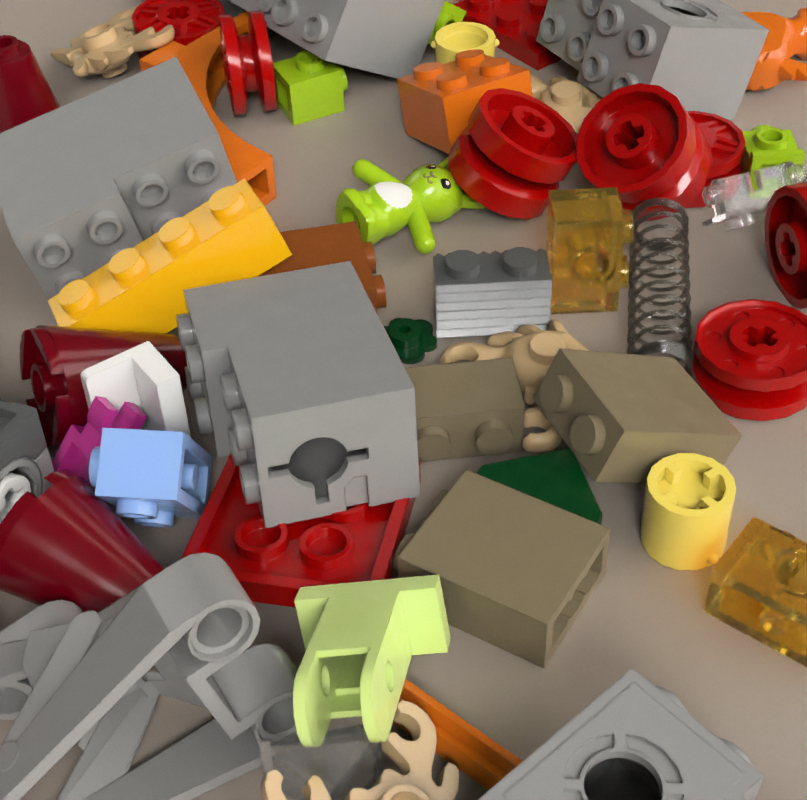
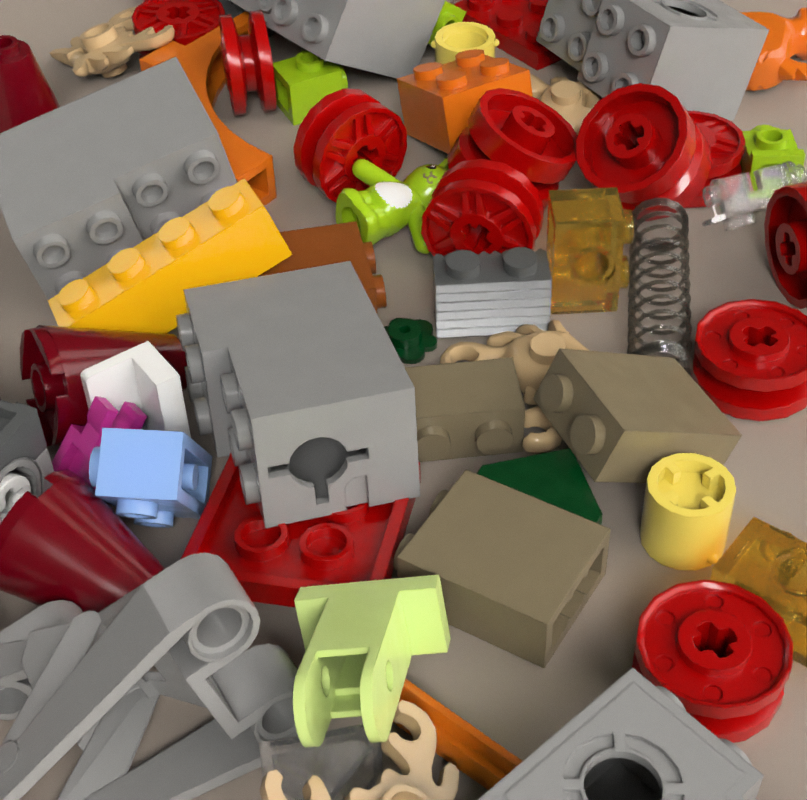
(346, 129): none -> red wheel
(482, 209): none -> red wheel
(717, 654): none -> red wheel

